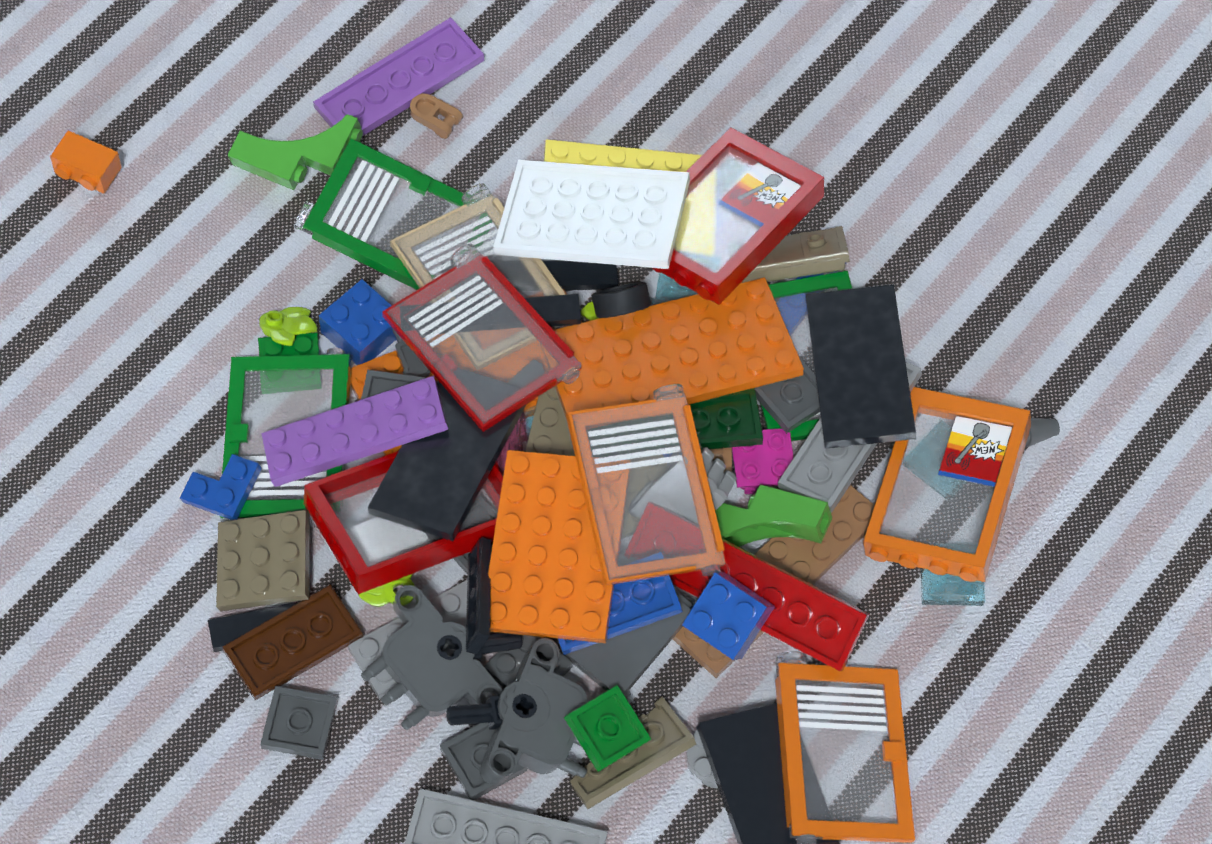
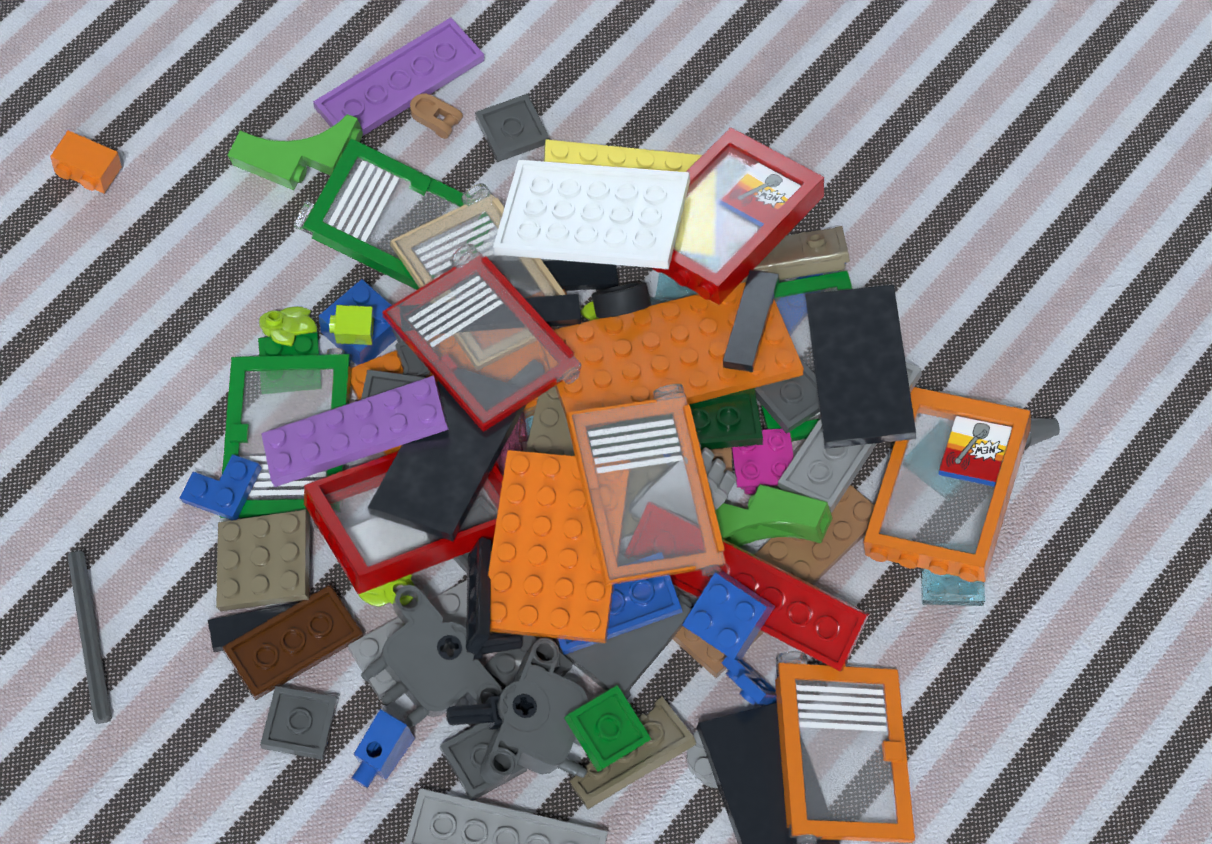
(89, 637): none -> dark grey axle
(352, 325): none -> lime brick
(386, 737): none -> blue torso
(512, 127): none -> dark grey plate
(751, 321): none -> tile
(753, 685): none -> blue plate

